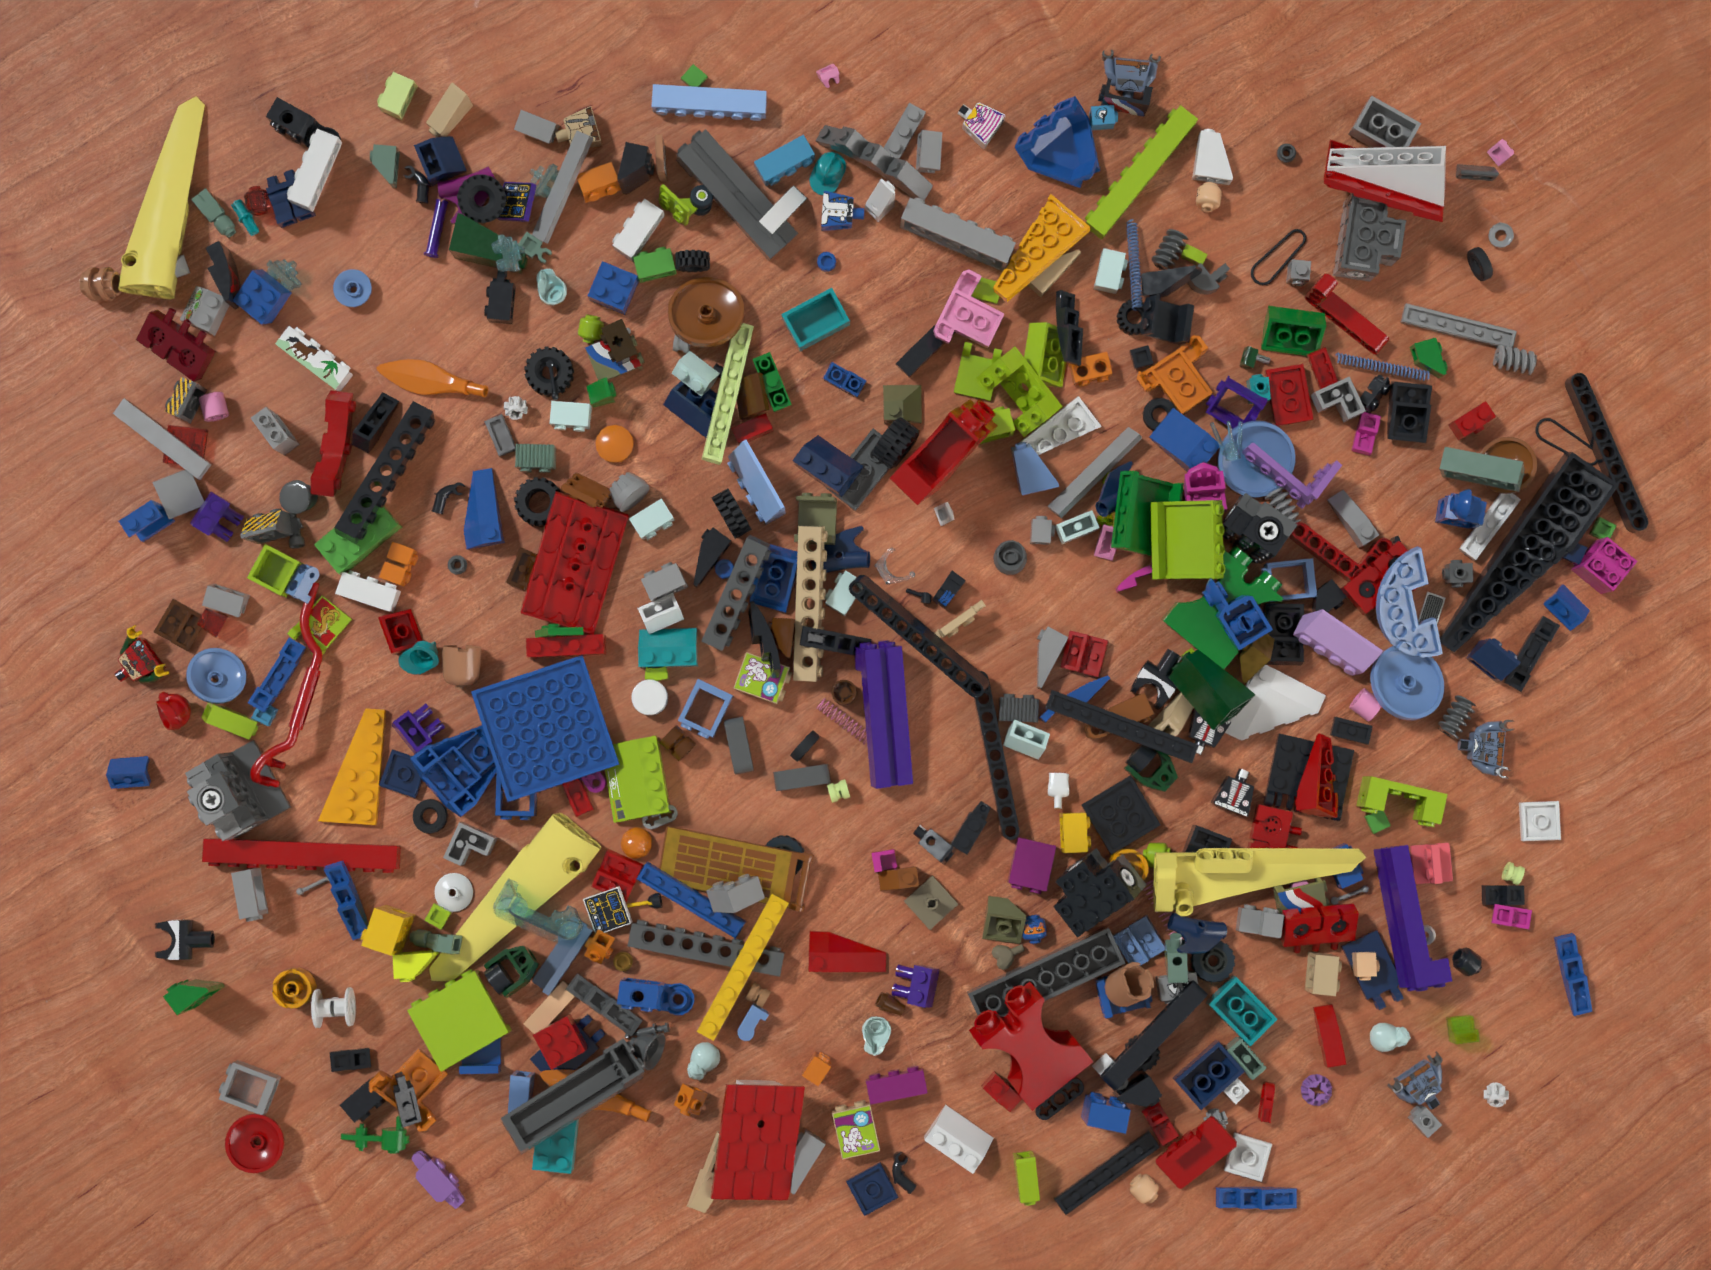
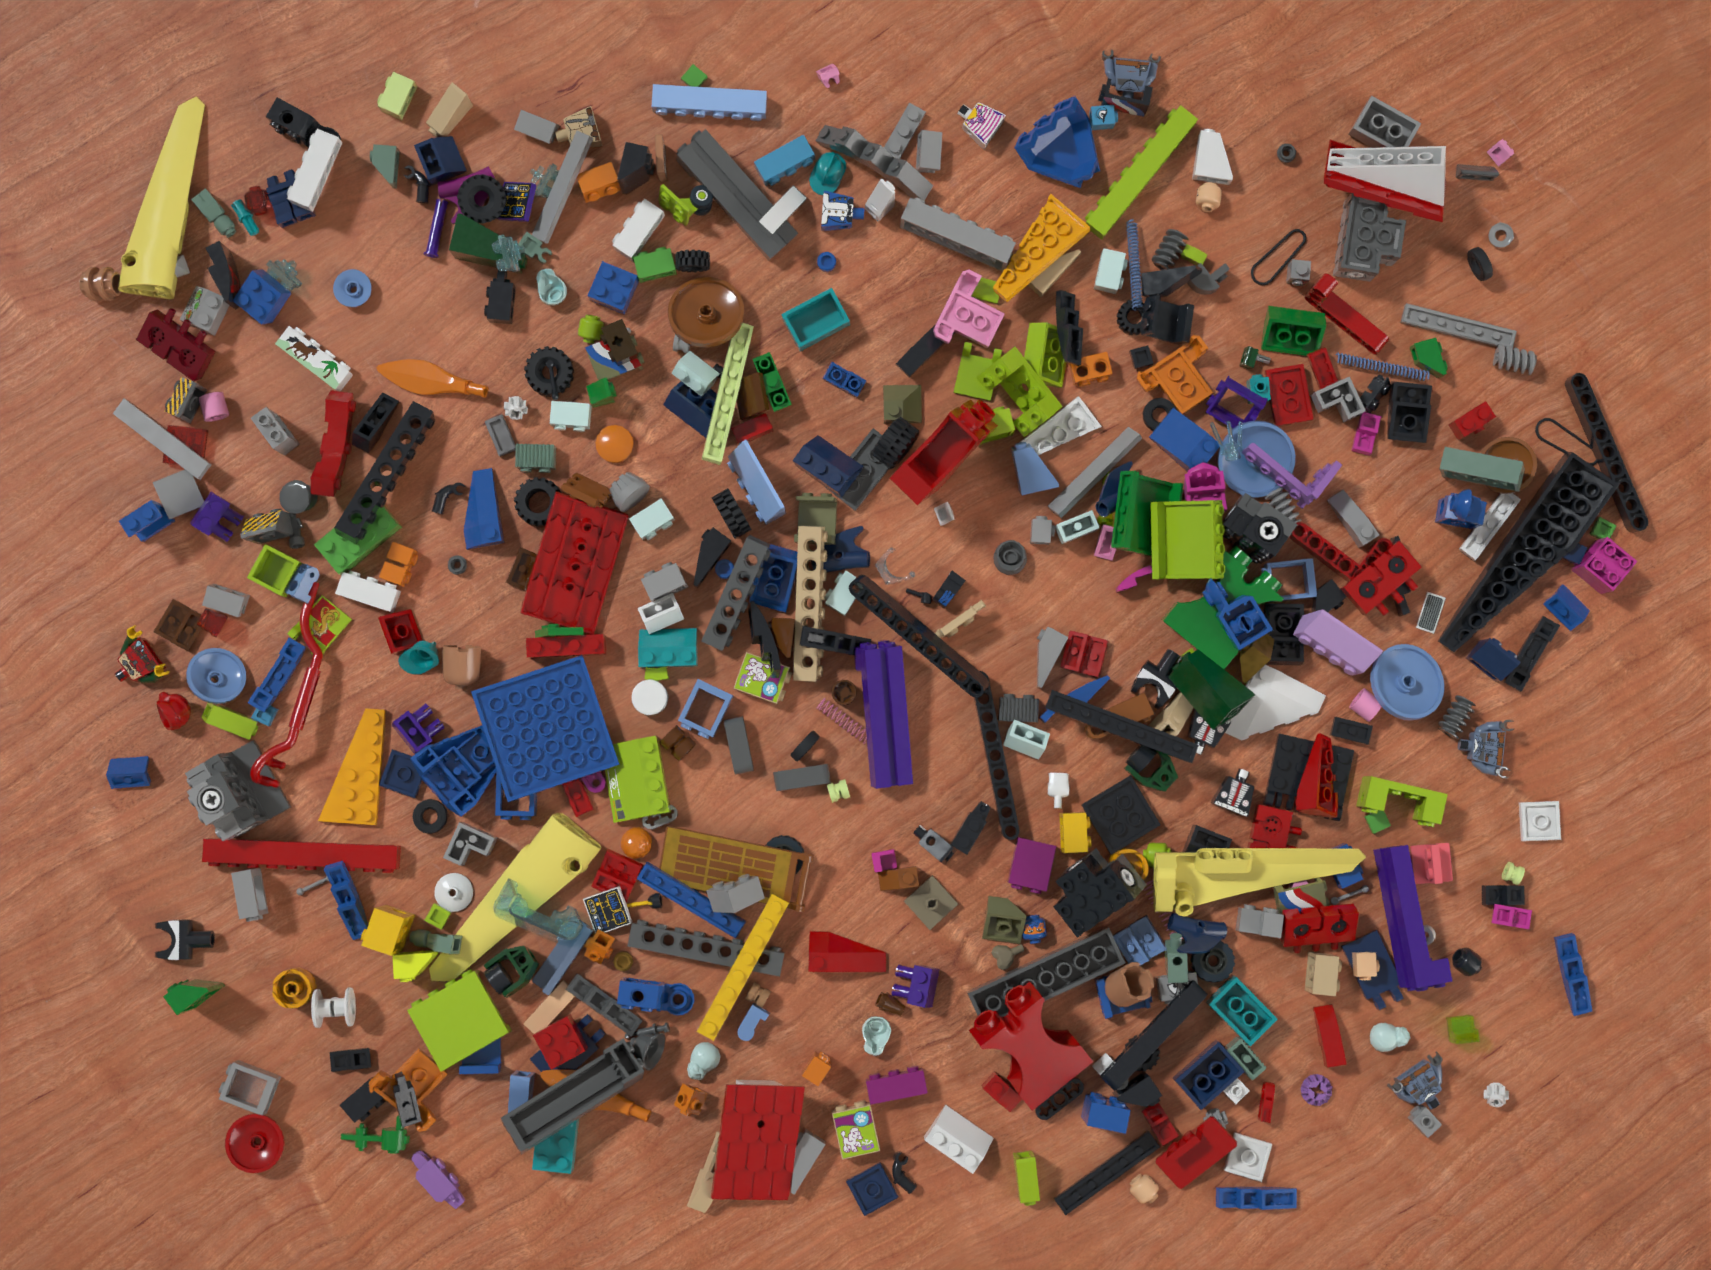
(1397, 609): medium blue plate -> none
(1457, 573): dark grey brick -> none

